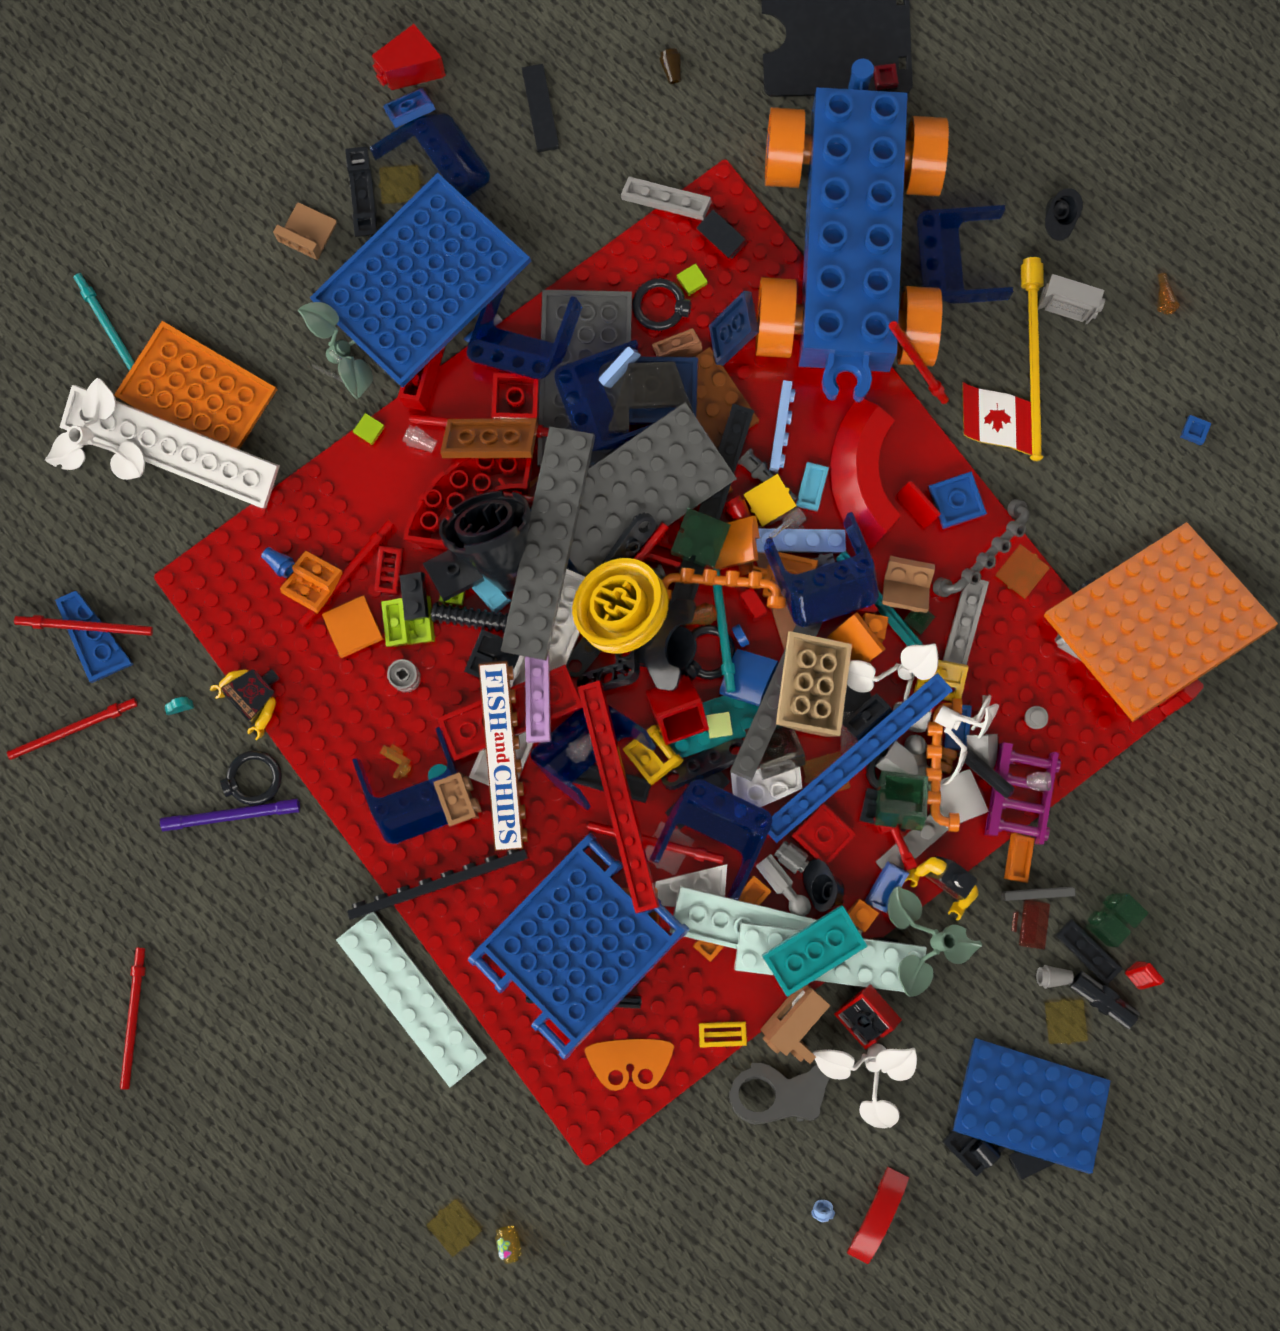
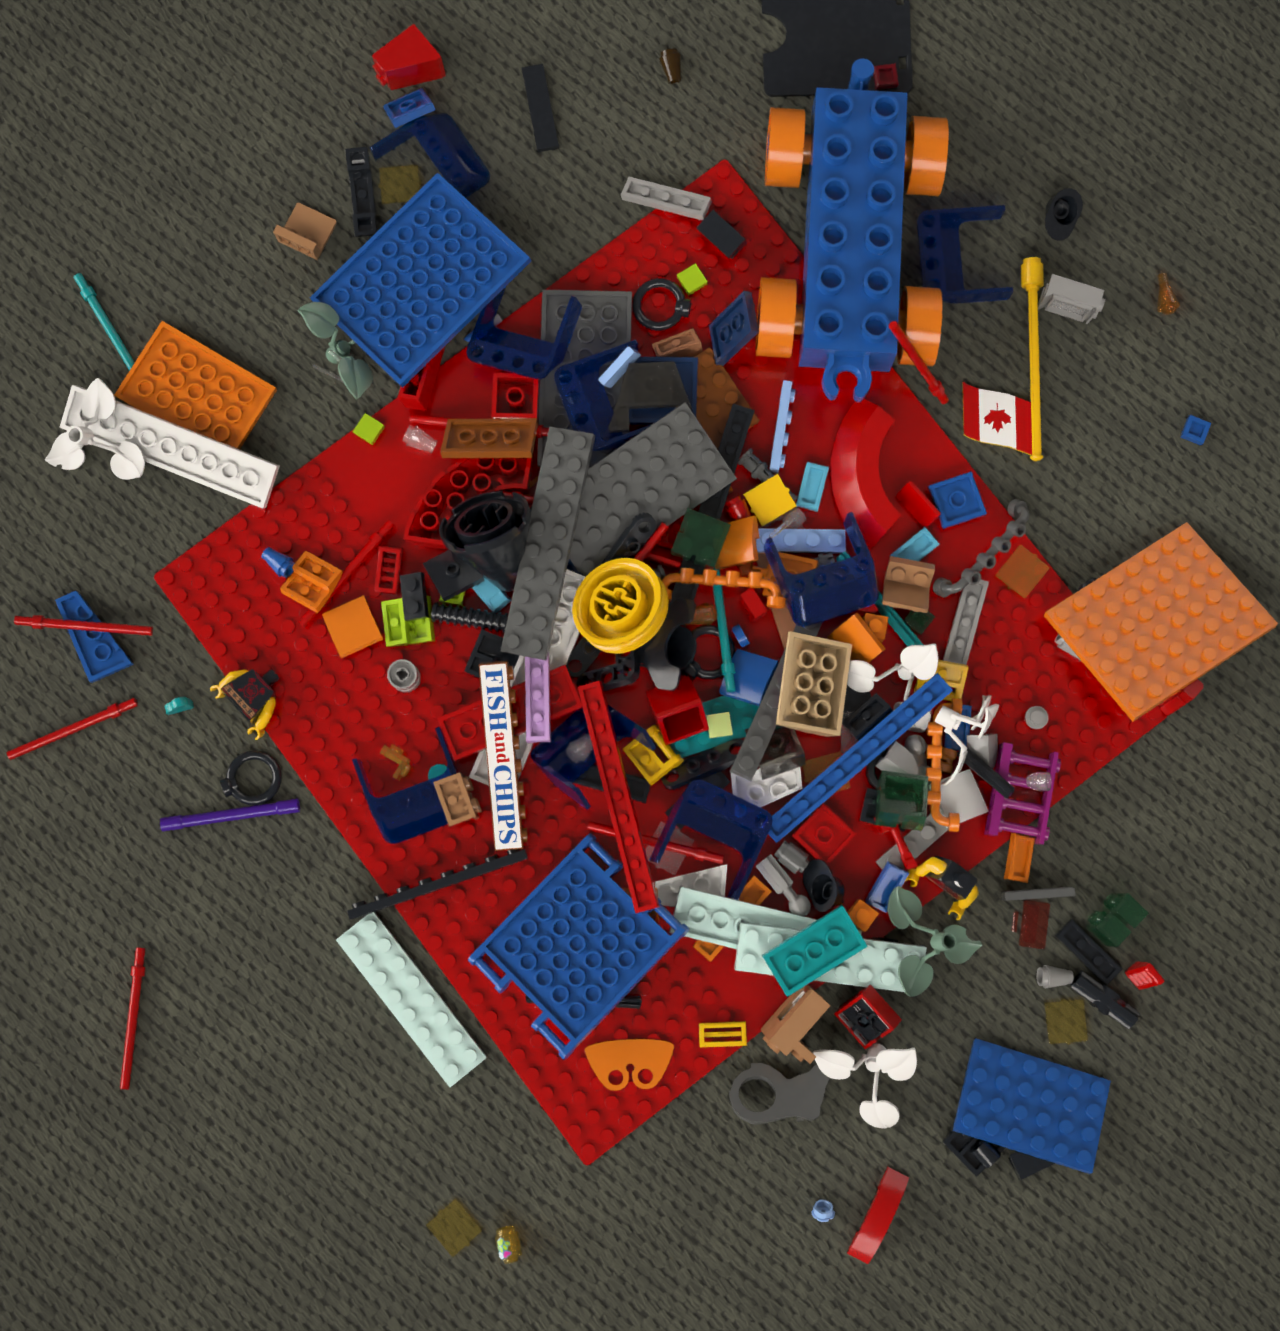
(917, 546): none -> medium azure tile

